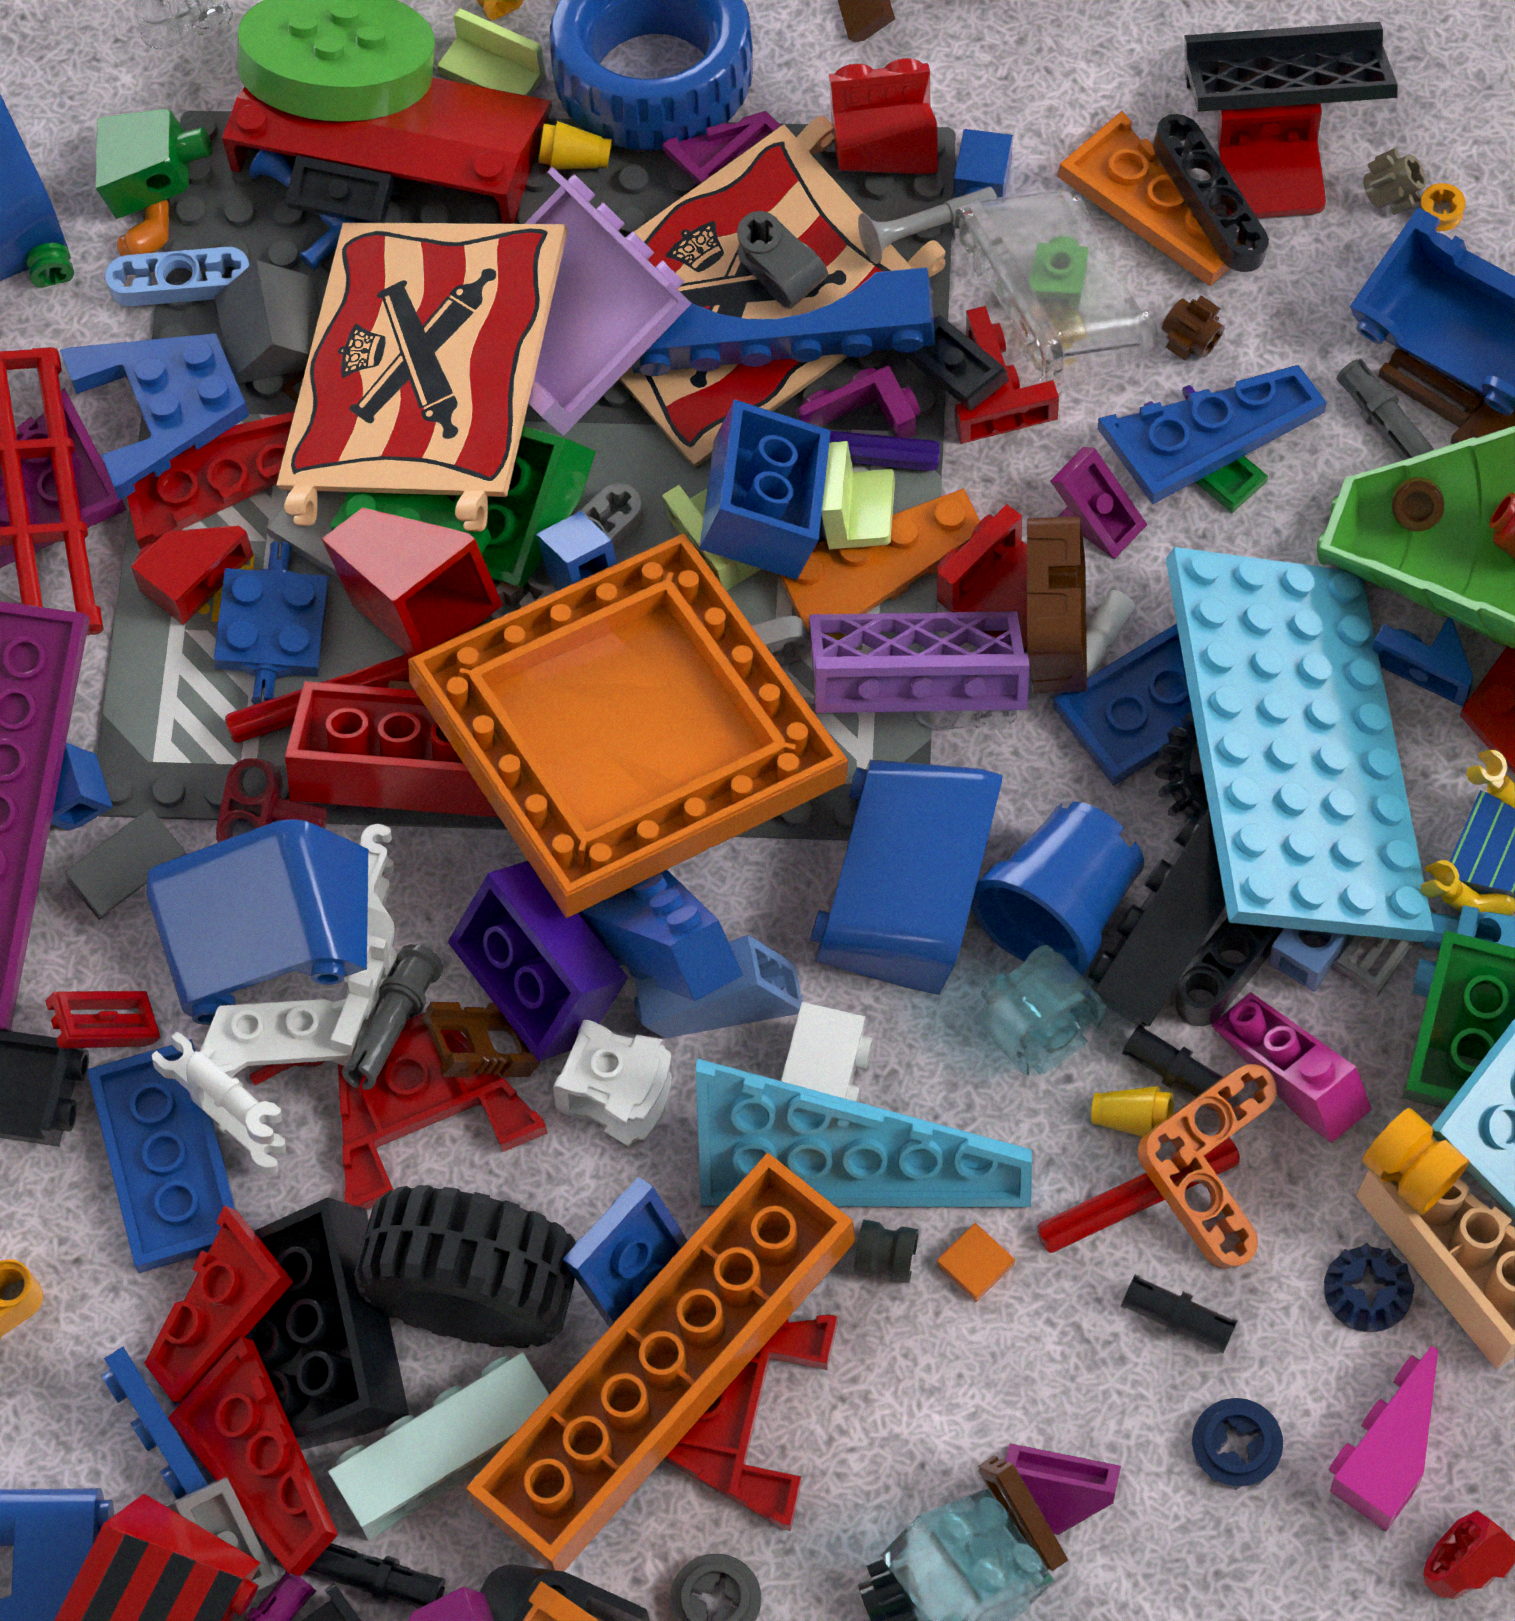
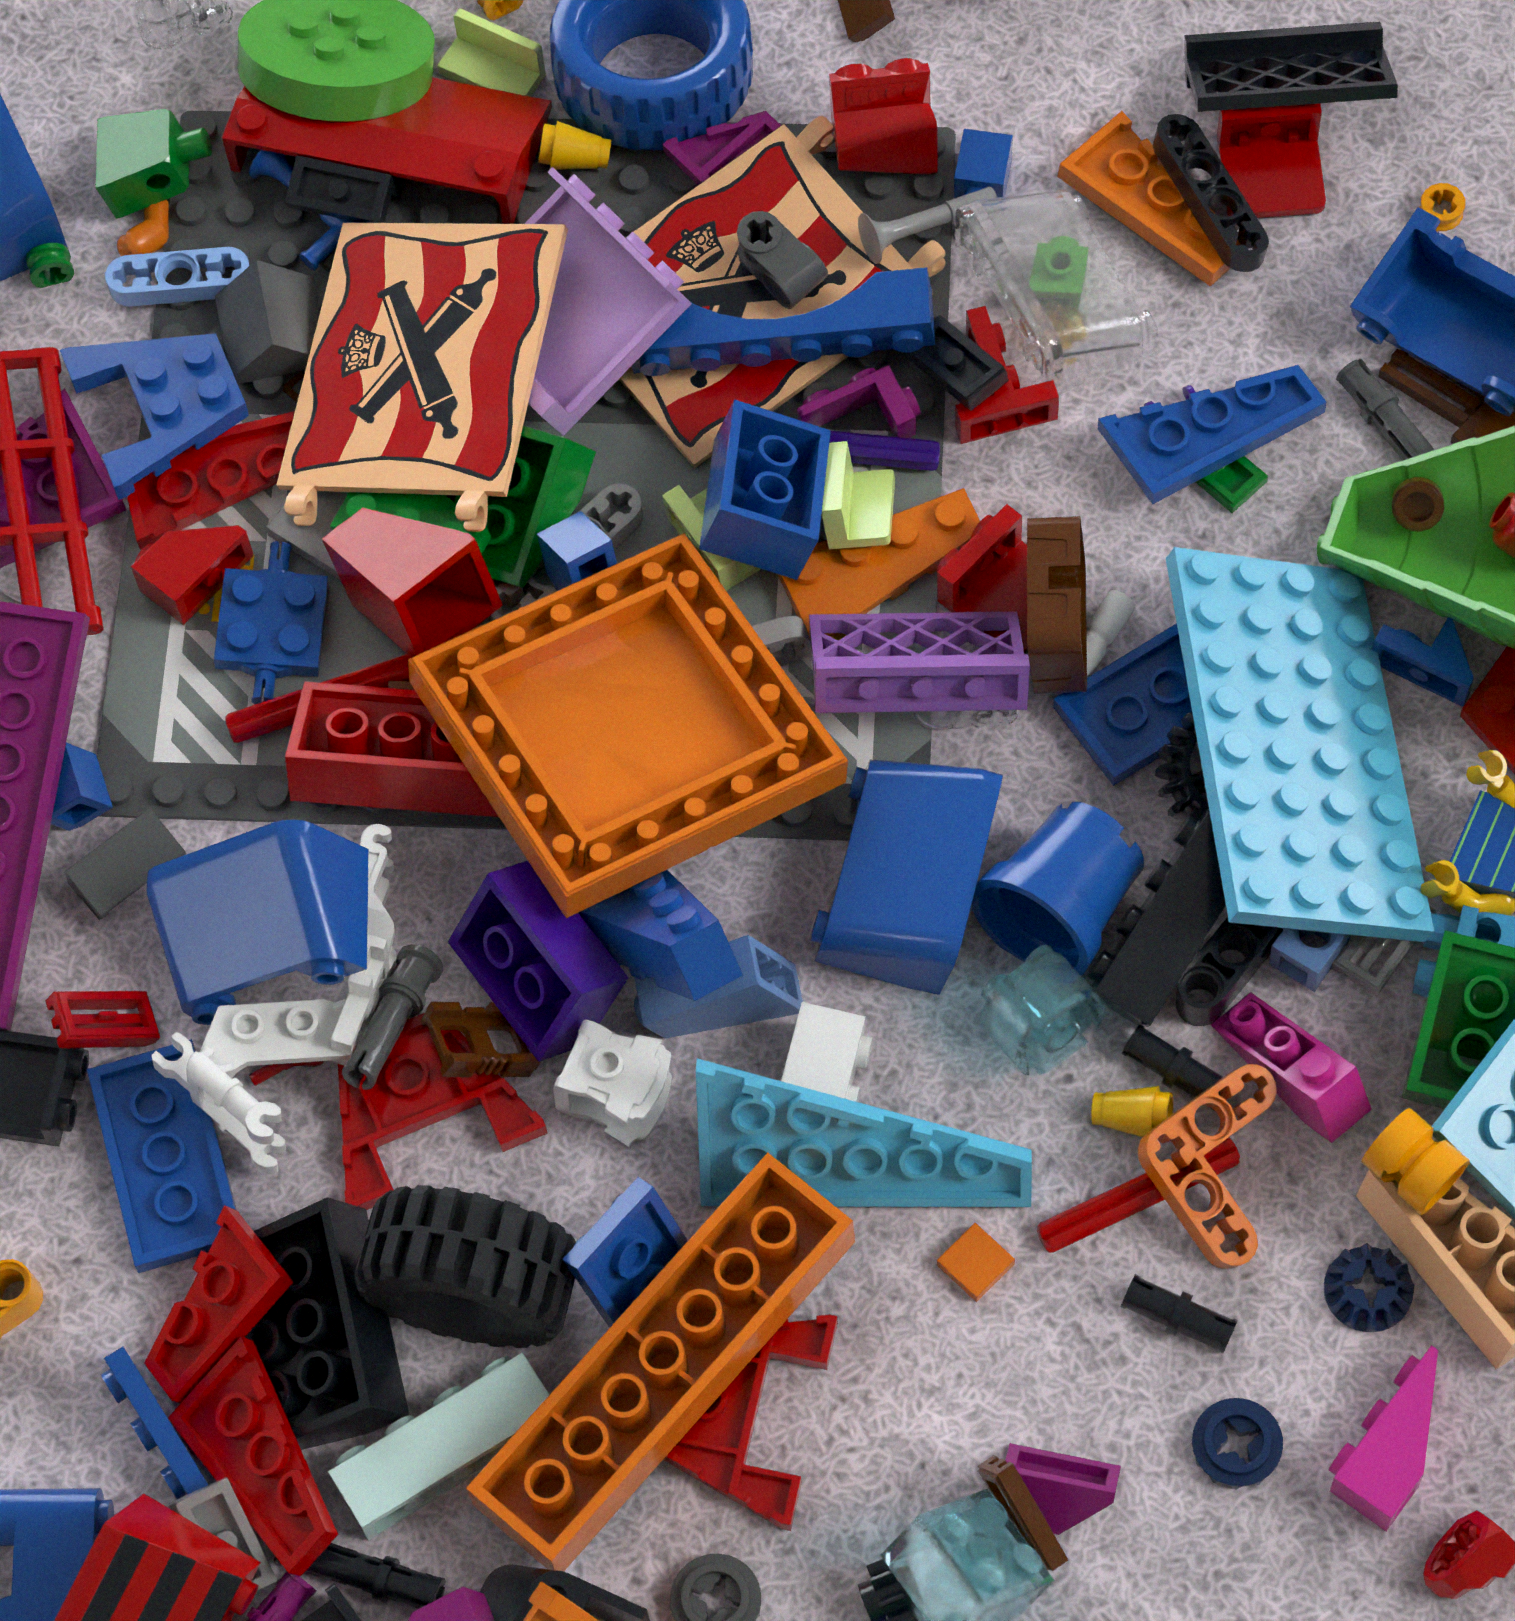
(264, 808): dark red beam -> none
(885, 1250): pearl dark grey wheel -> none
(1098, 498): magenta slope -> none
(1193, 327): reddish brown gear -> none
(1394, 181): dark tan gear -> none

